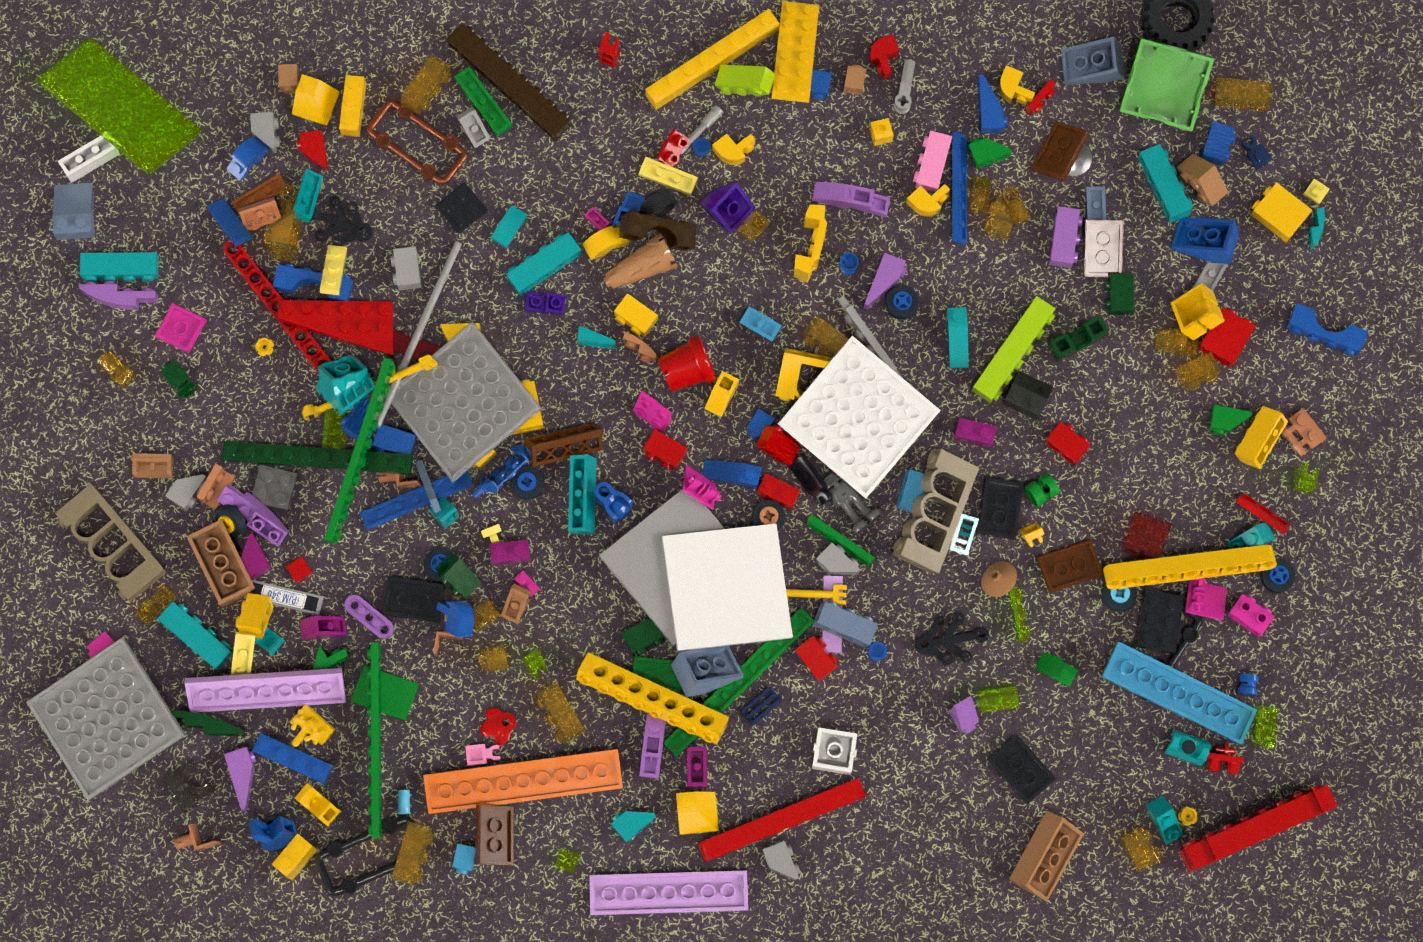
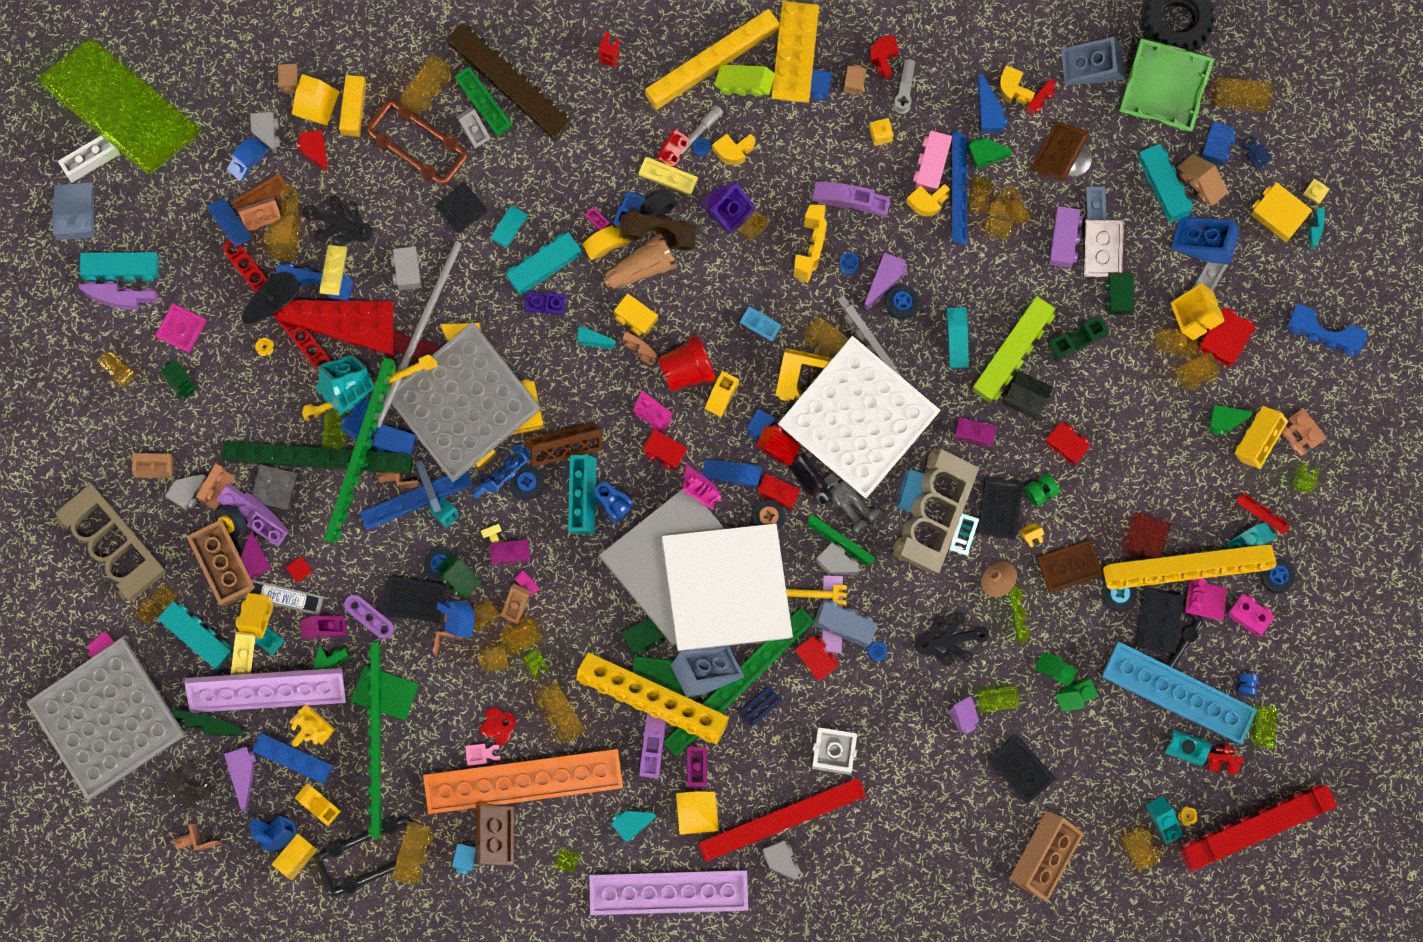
(271, 297): none -> black shield
(307, 195): teal plate -> none
(404, 801): medium azure pin -> none
(521, 636): none -> clear yellow brick
(1076, 694): none -> green slope

